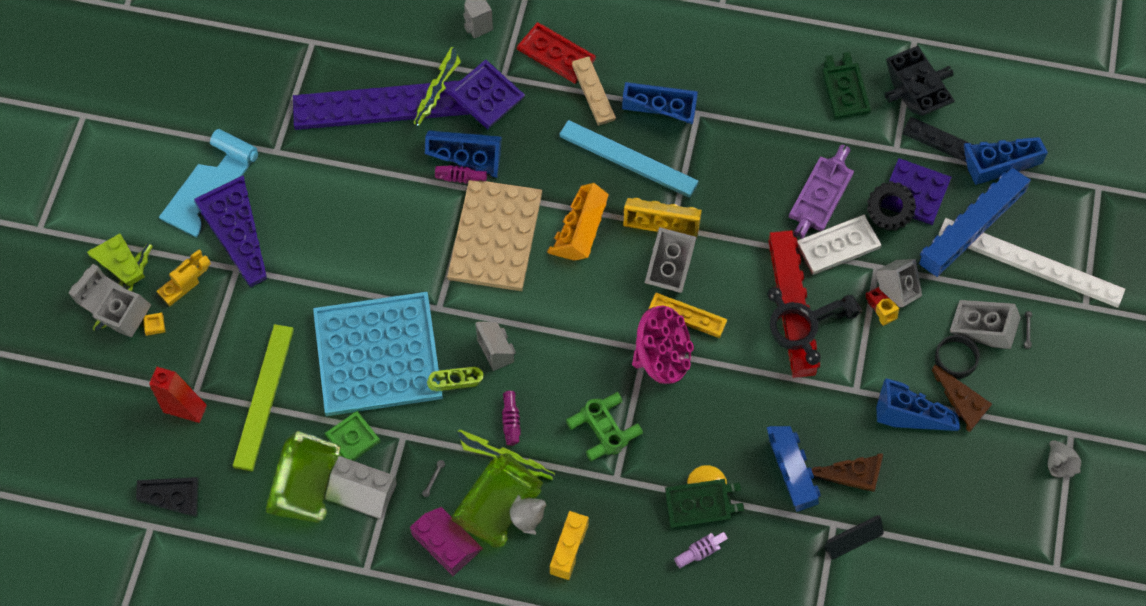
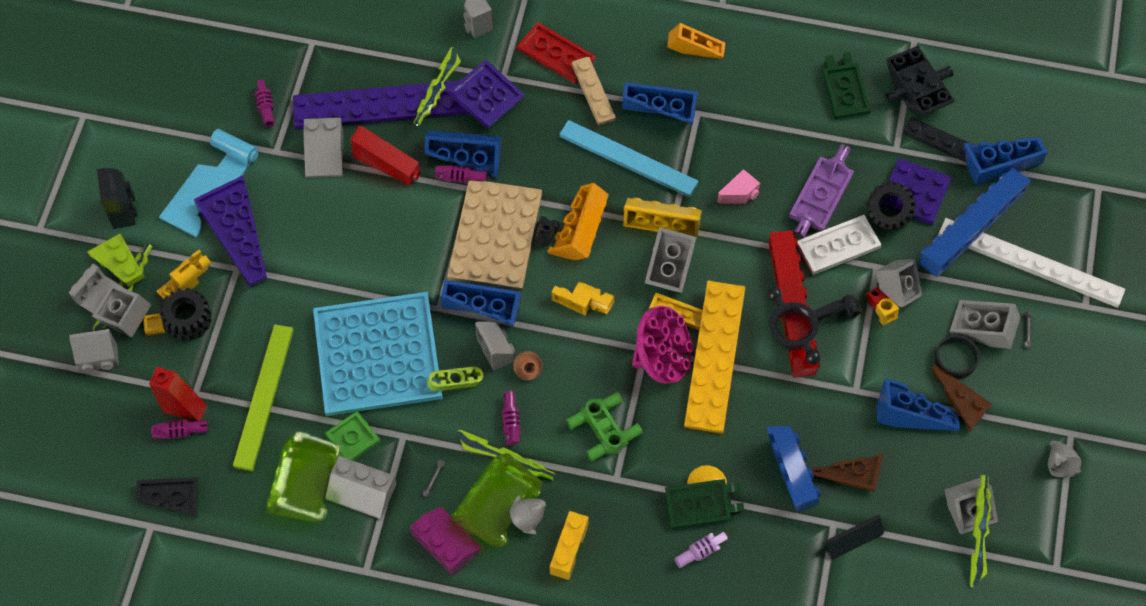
(94, 351): none -> light grey slope
(117, 197): none -> black brick
(178, 429): none -> magenta hinge
(181, 301): none -> black tyre
(264, 103): none -> magenta hinge
(323, 147): none -> light grey slope
(383, 156): none -> red slope
(489, 301): none -> blue wedge
(527, 365): none -> nougat plate
(545, 230): none -> black plate
(583, 298): none -> yellow plate
(693, 42): none -> light orange slope
(714, 357): none -> yellow plate
(739, 190): none -> bright pink slope
(961, 504): none -> light grey slope
(980, 531): none -> lime sword

